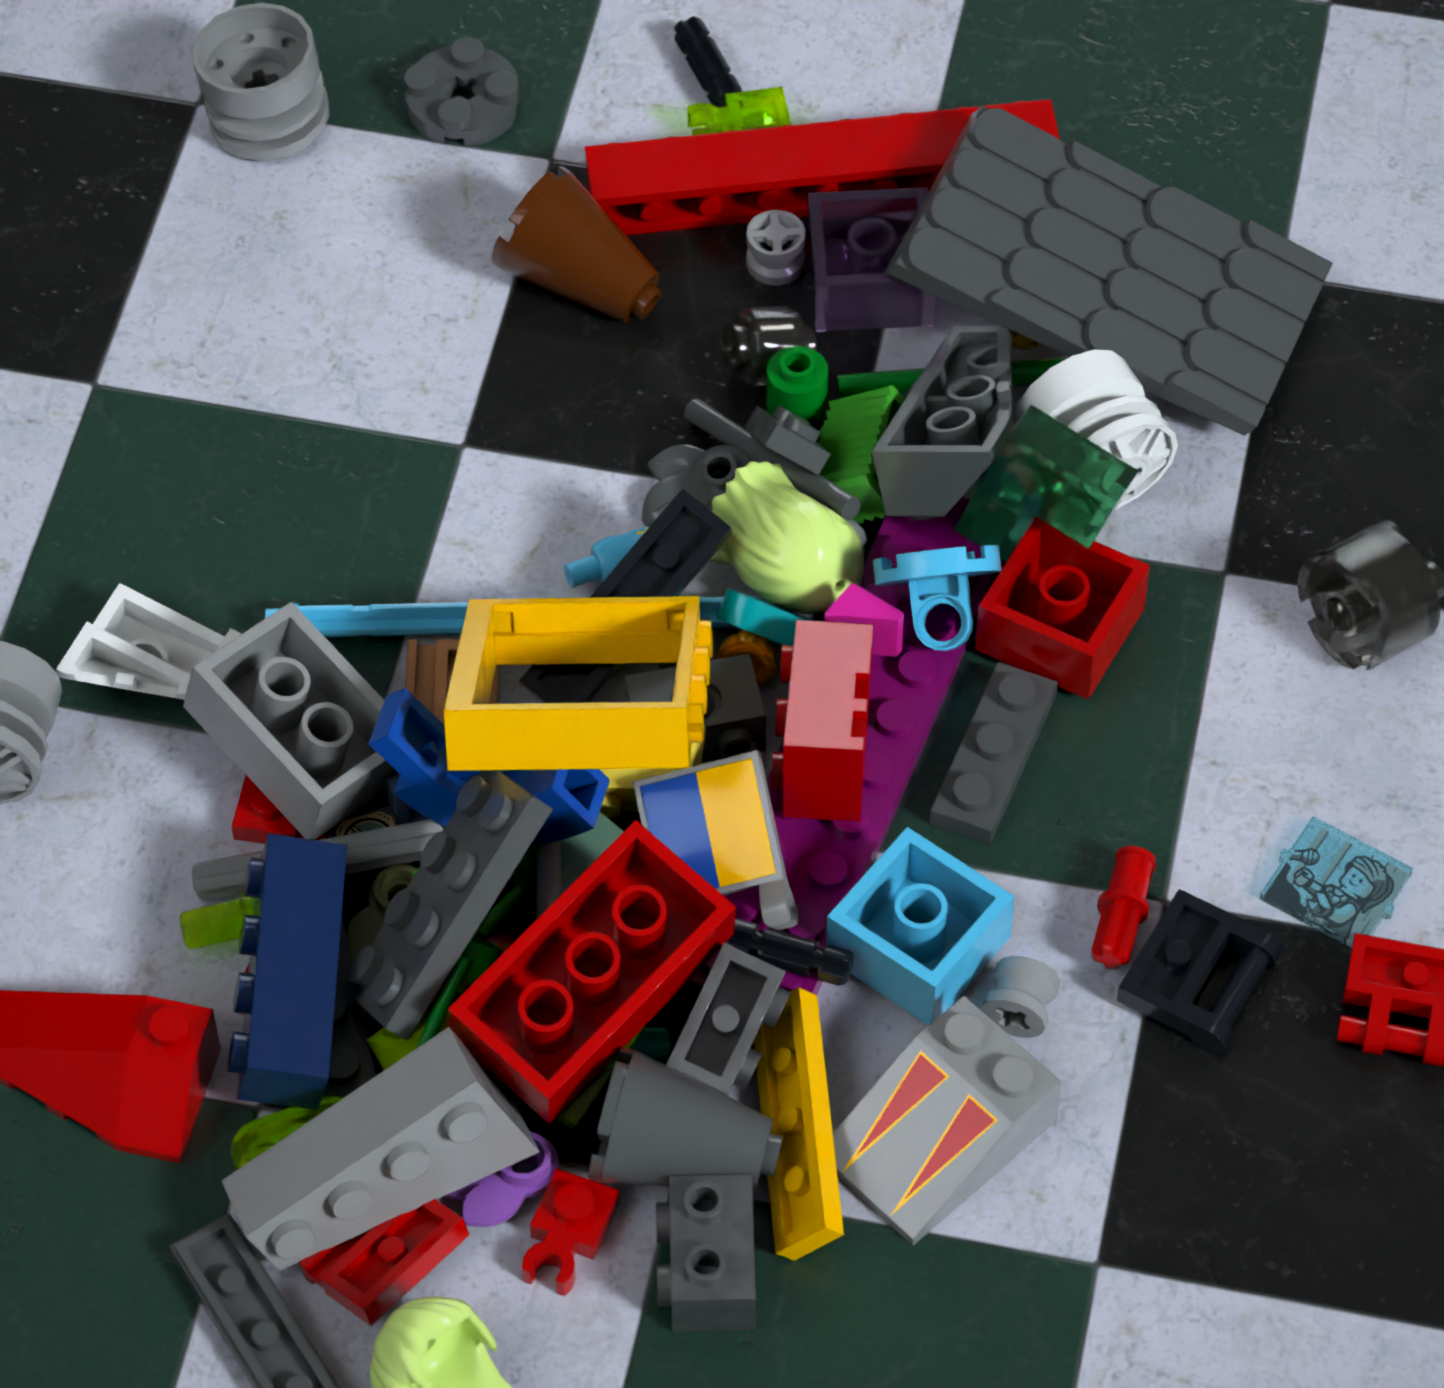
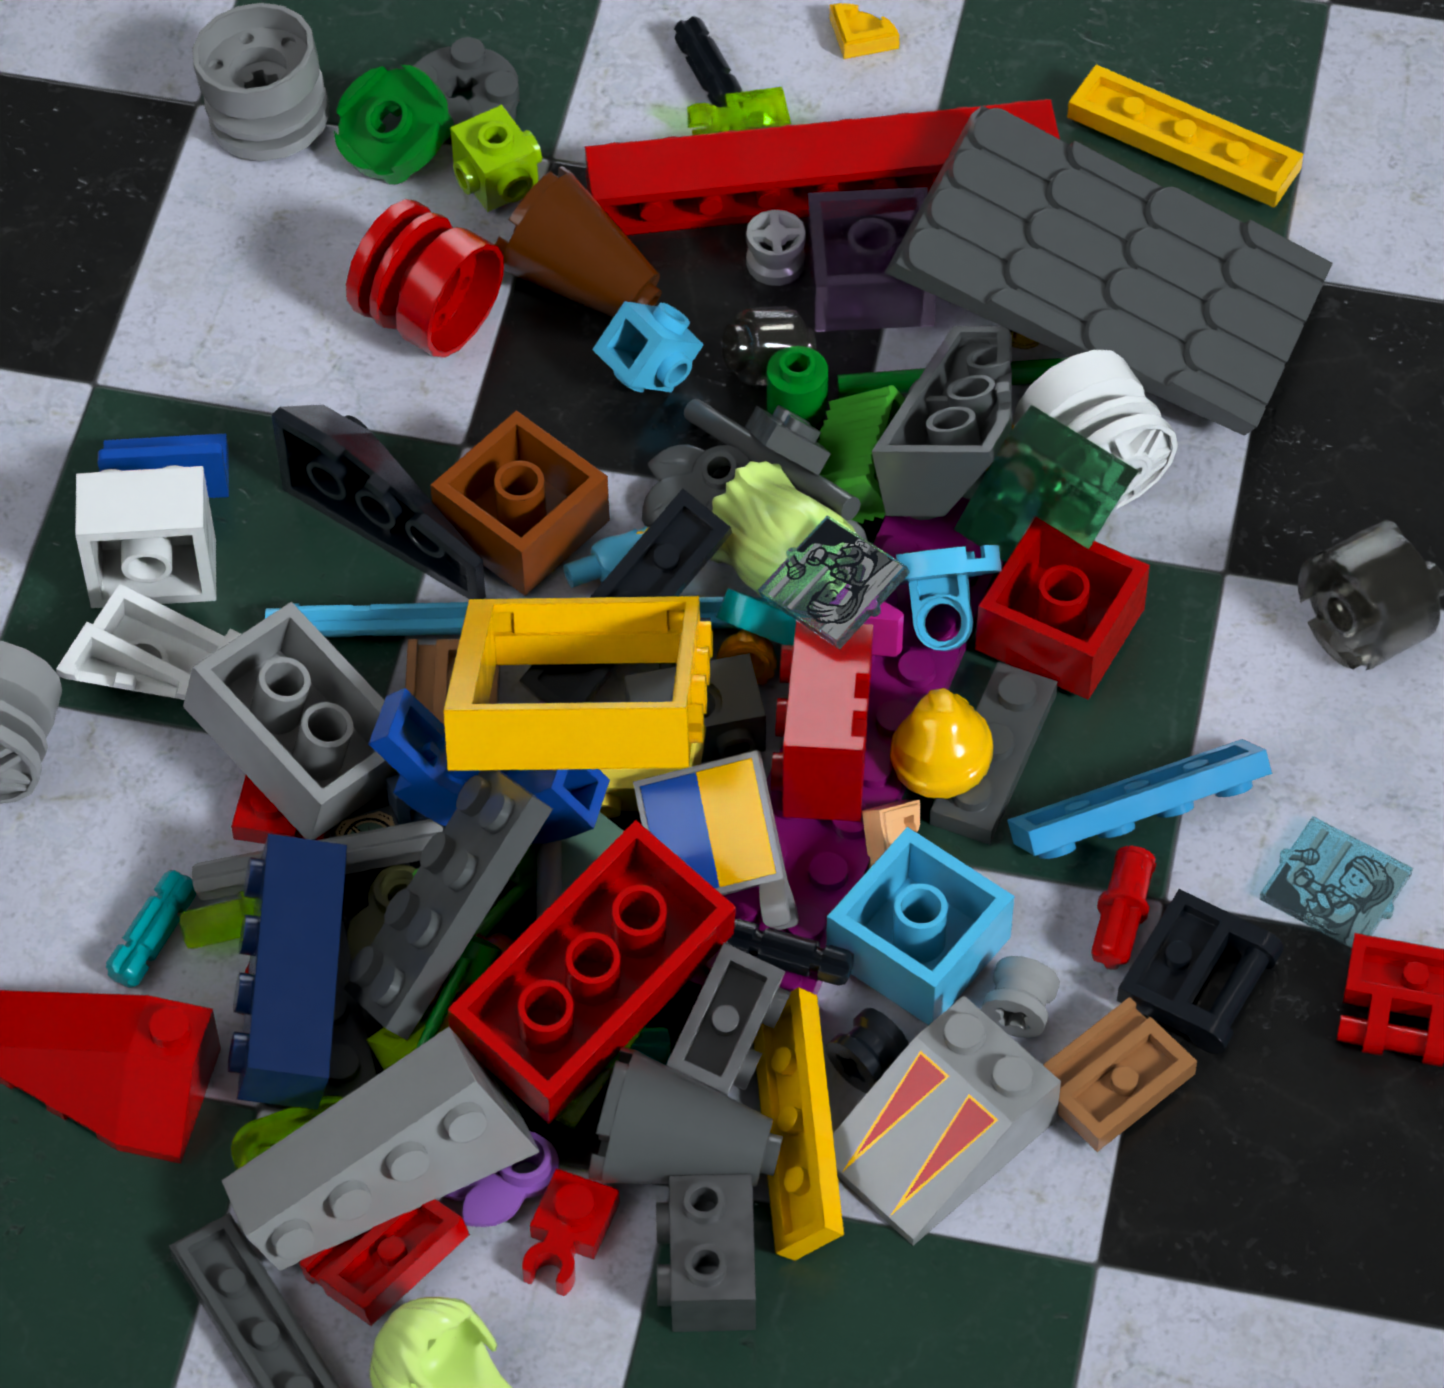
(147, 534): none -> white brick
(150, 929): none -> teal axle
(159, 452): none -> blue panel
(356, 481): none -> black wedge
(412, 143): none -> green plate
(424, 278): none -> red wheel
(494, 158): none -> lime brick
(523, 501): none -> dark orange brick
(648, 346): none -> medium azure brick
(833, 581): none -> piece
(861, 32): none -> yellow tile
(867, 1049): none -> black wheel
(886, 823): none -> light nougat tile
(942, 746): none -> yellow hat
(1117, 1073): none -> medium nougat plate
(1161, 791): none -> dark azure plate
(1185, 135): none -> yellow plate

